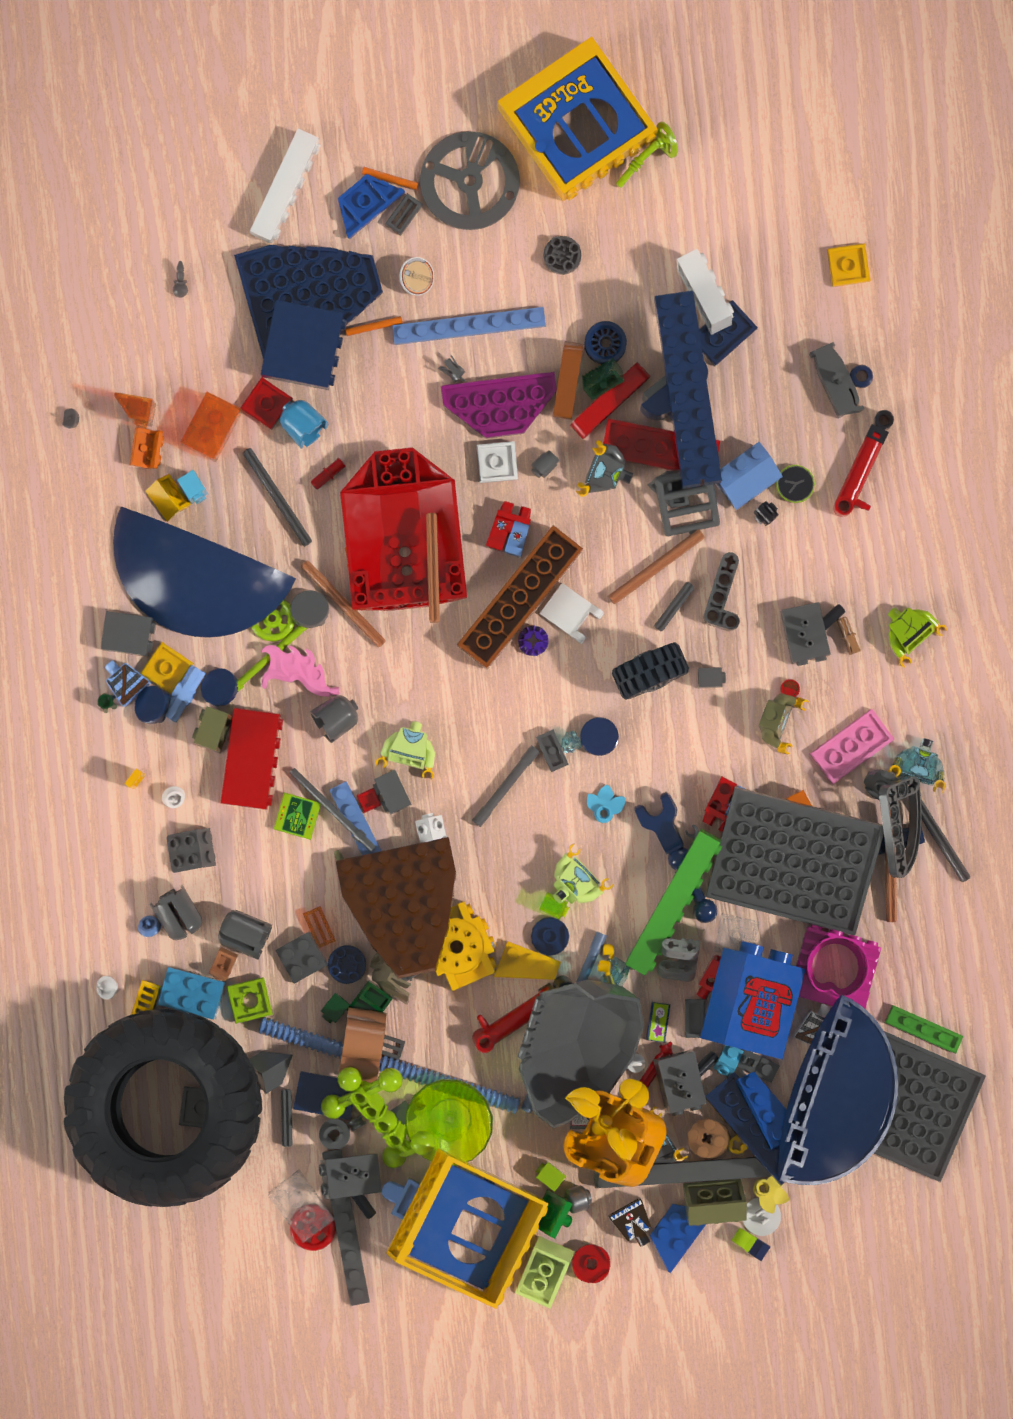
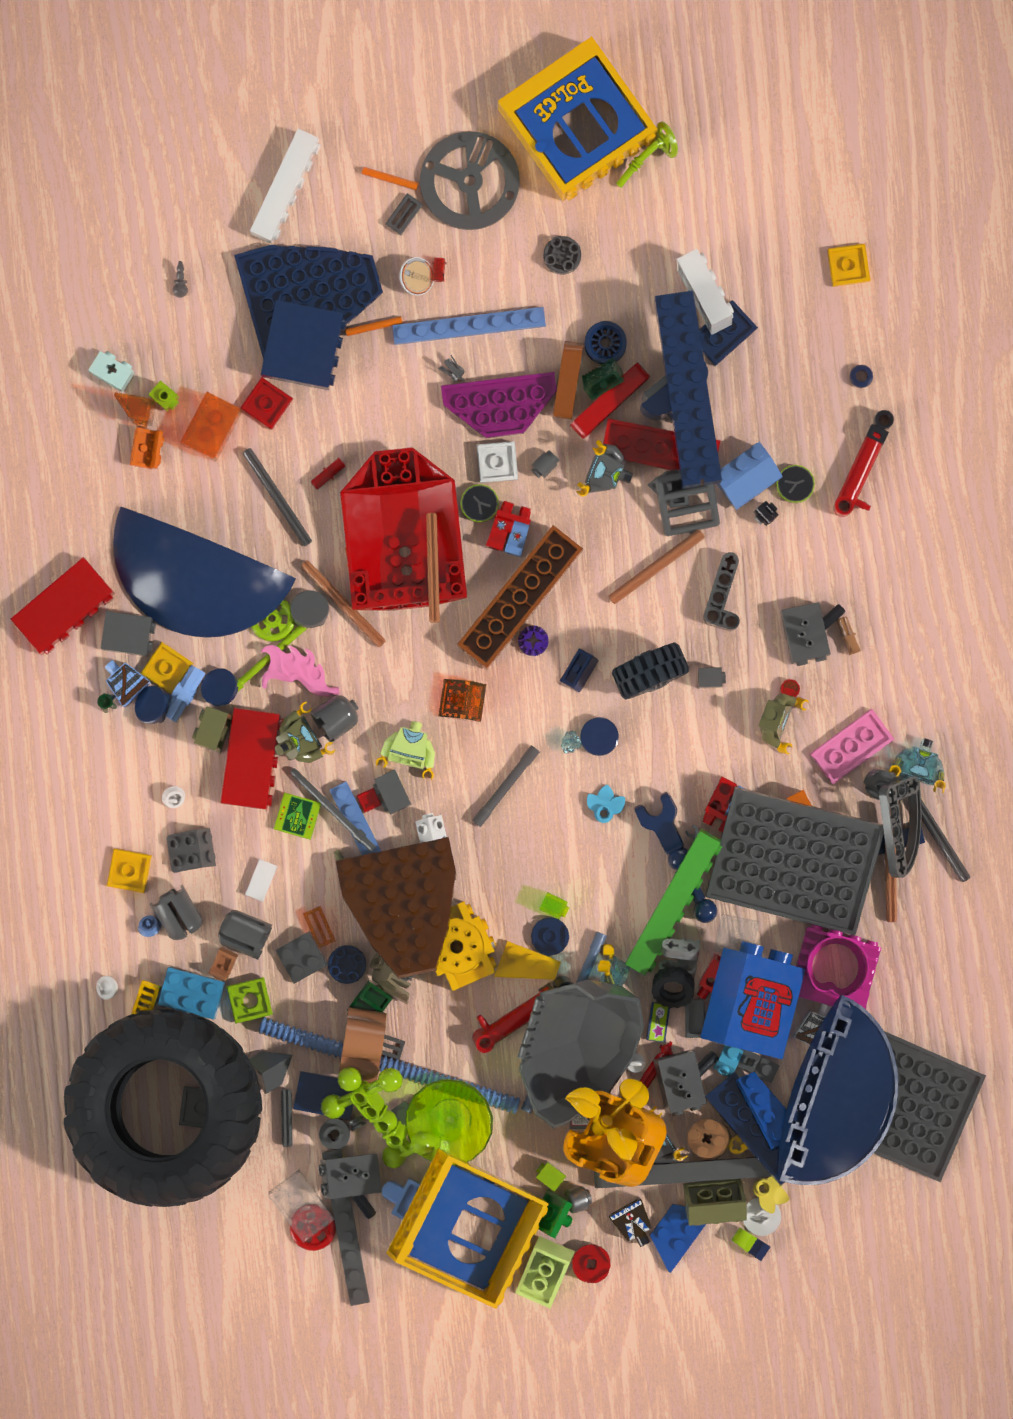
(63, 606): none -> red brick
(71, 418): dark grey piece -> none
(119, 379): none -> light aqua brick
(129, 870): none -> yellow tile
(135, 778): yellow tile -> none
(164, 396): none -> lime brick
(167, 497): yellow panel -> none
(193, 487): medium azure brick -> none
(261, 880): none -> white tile
(298, 739): none -> olive torso
(302, 422): dark azure cylinder -> none
(334, 1008): dark green brick -> none
(365, 202): blue wing -> none
(439, 269): none -> clear red pin
(462, 700): none -> clear orange slope
(479, 503): none -> black tile
(552, 750): dark grey plate -> none
(569, 611): white flag -> none
(576, 881): yellowish green torso -> none
(579, 670): none -> dark blue slope
(674, 606): dark grey axle -> none
(676, 975): none -> black tyre
(836, 380): dark grey piece -> none
(910, 630): lime torso -> none
(924, 1029): bright green tile -> none

